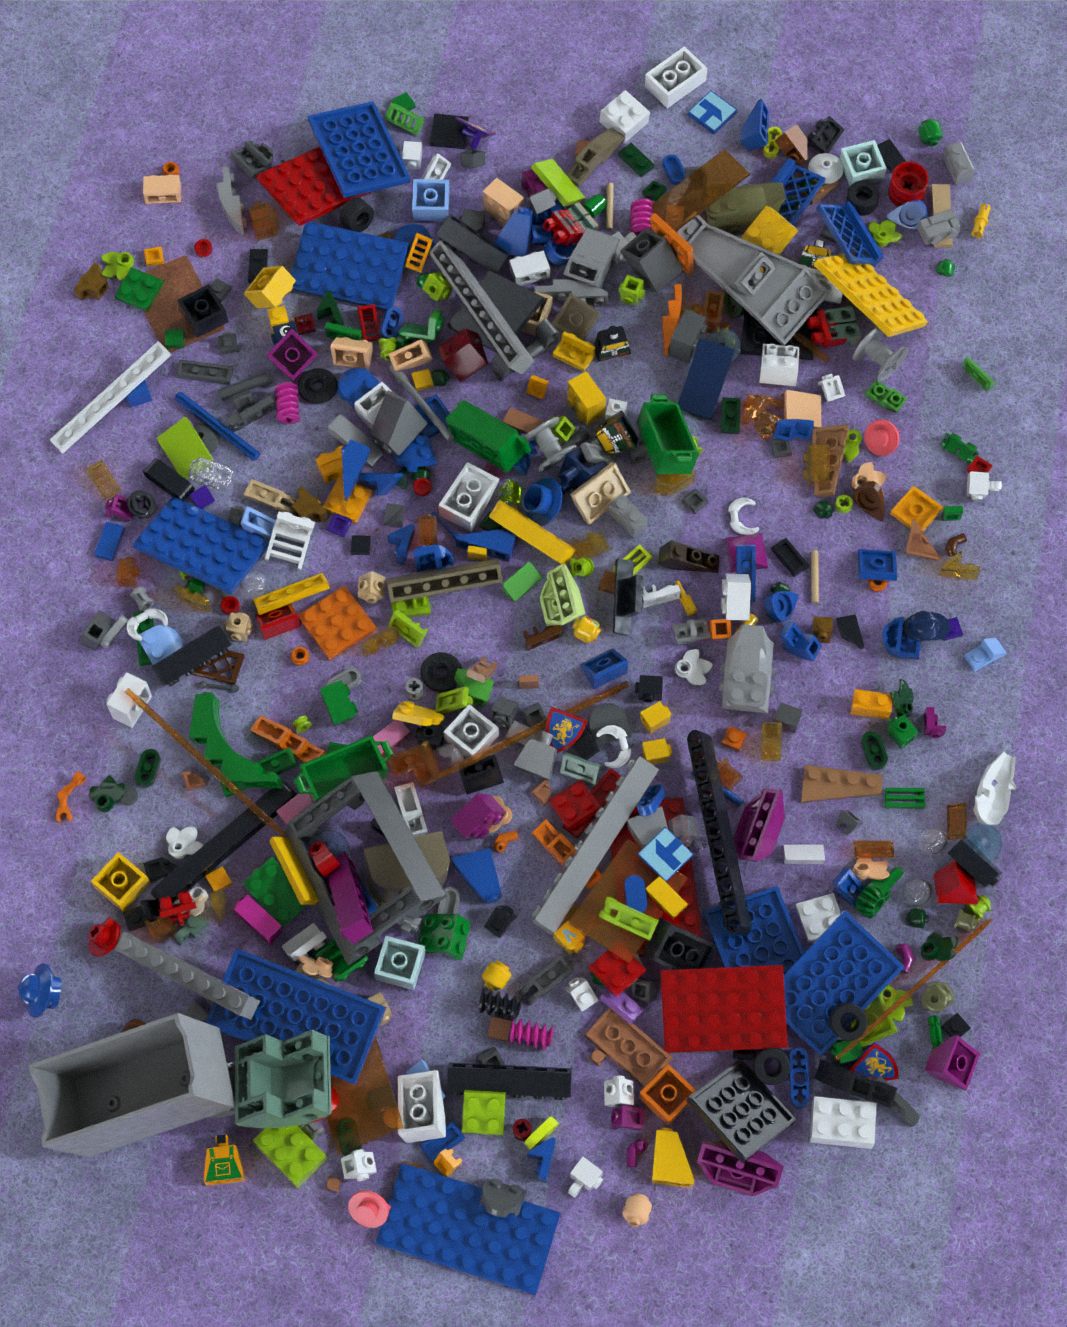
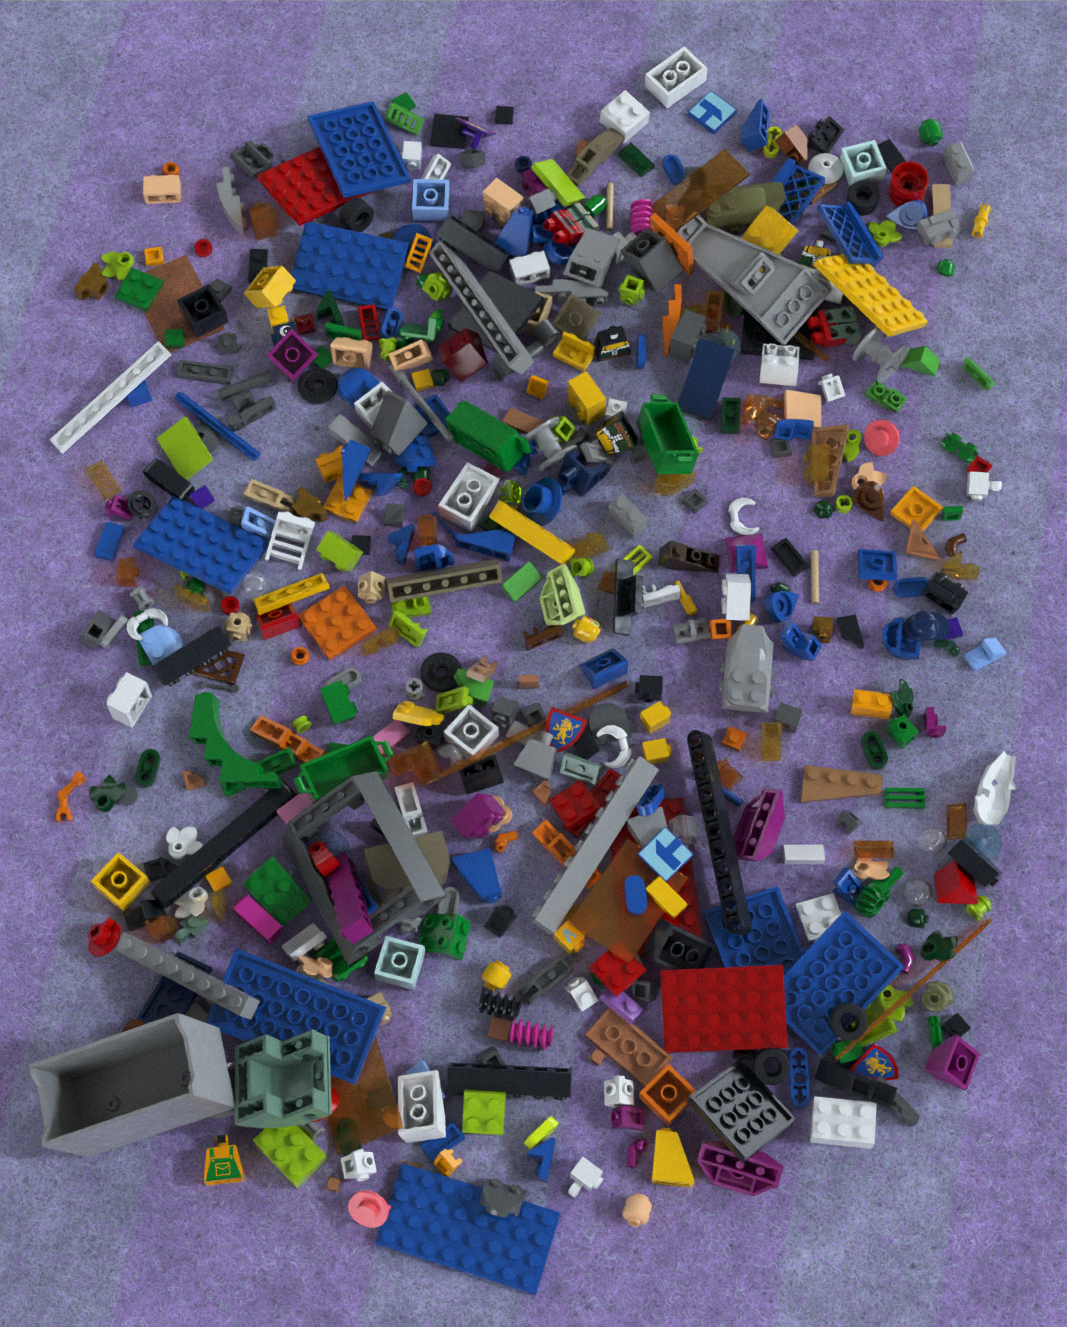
(39, 990): blue helmet -> none
(167, 909): red hips -> none
(171, 996): none -> dark blue tile
(207, 764): clear orange piece -> none
(210, 474): clear brick -> none
(286, 403): dark pink piece -> none
(294, 870): yellow tile -> none
(323, 358): none -> green tile
(339, 525): dark purple tile -> none
(339, 550): none -> lime brick
(477, 553): yellow tile -> none
(504, 115): none -> black tile
(518, 1124): dark red bush -> none
(523, 164): none -> dark blue tile
(598, 492): tan tile -> none
(628, 918): lime plate -> none
(640, 351): none -> blue tile
(654, 191): dark green tile -> none
(696, 667): white plate -> none
(909, 587): none -> blue tile
(922, 360): none -> bright green slope
(945, 592): none -> black brick
(948, 645): none -> arm
(966, 921): olive brick -> none

